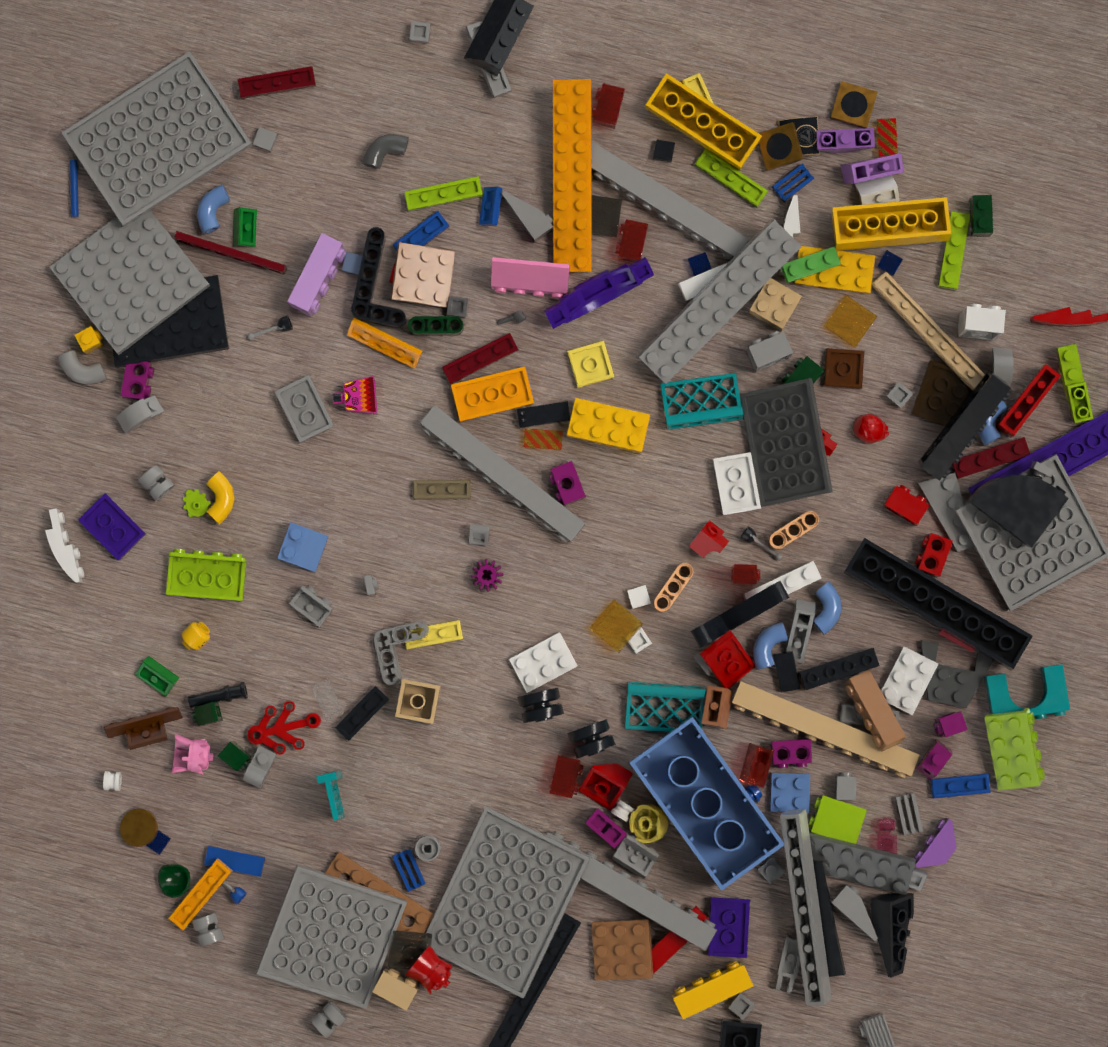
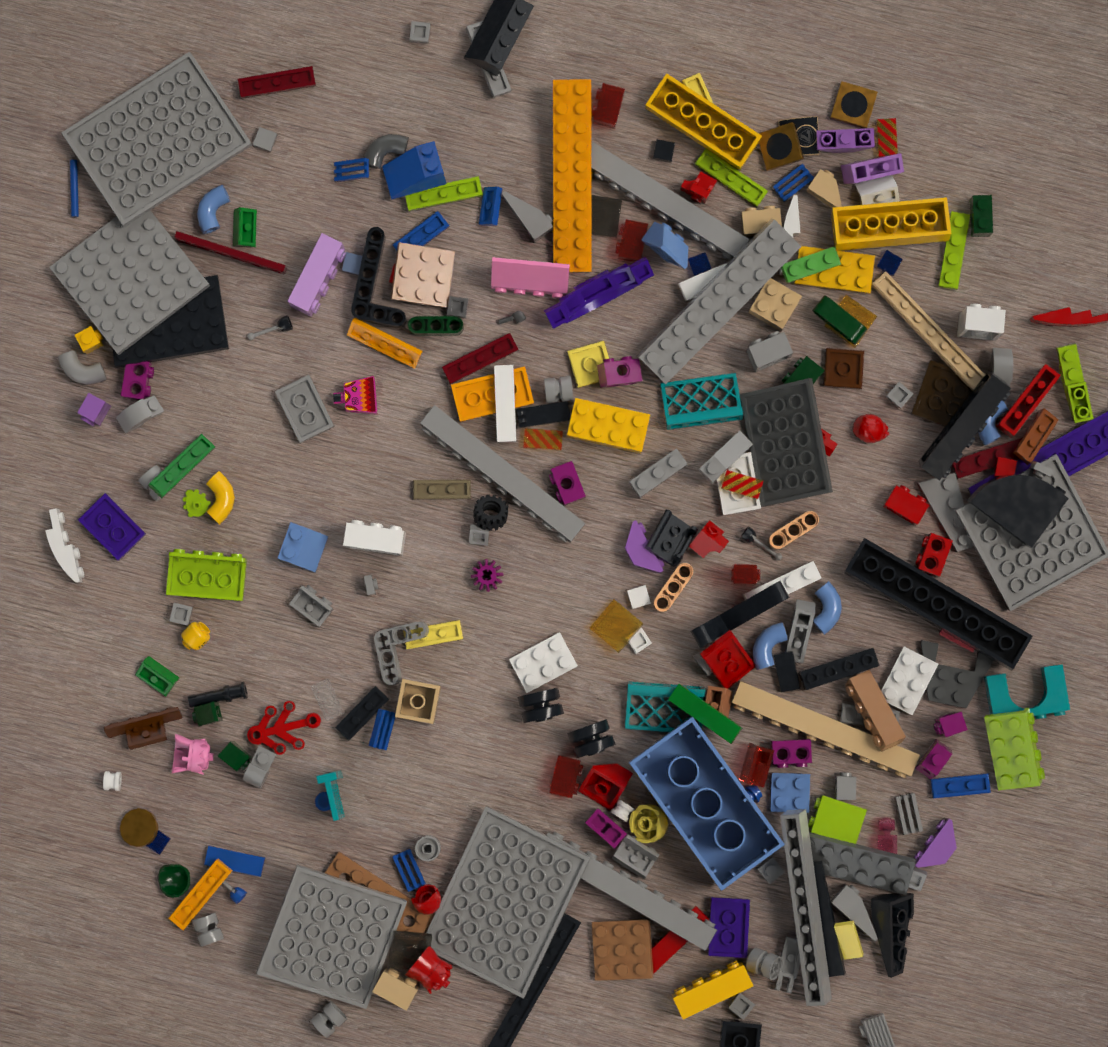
(93, 410): none -> medium lavender brick
(181, 466): none -> green tile
(181, 614): none -> light grey plate
(322, 801): none -> blue plate
(339, 178): none -> blue tile
(374, 538): none -> white brick
(383, 728): none -> blue tile
(414, 171): none -> blue slope
(427, 899): none -> red hair
(488, 521): none -> black tyre
(505, 403): none -> white tile
(558, 389): none -> light grey wheel
(610, 378): none -> magenta brick
(638, 553): none -> medium lavender slope
(658, 473): none -> light grey brick
(667, 245): none -> medium blue slope
(671, 538): none -> black piece
(699, 188): none -> red brick
(705, 713): none -> green tile
(725, 457): none -> light grey slope
(742, 484): none -> tile
(755, 220): none -> tan piece
(761, 962): none -> light grey wheel
(825, 189): none -> tan slope
(839, 320): none -> dark green beam
(848, 940): none -> light yellow tile
(1005, 467): none -> red tile
(1035, 436): none -> dark orange plate

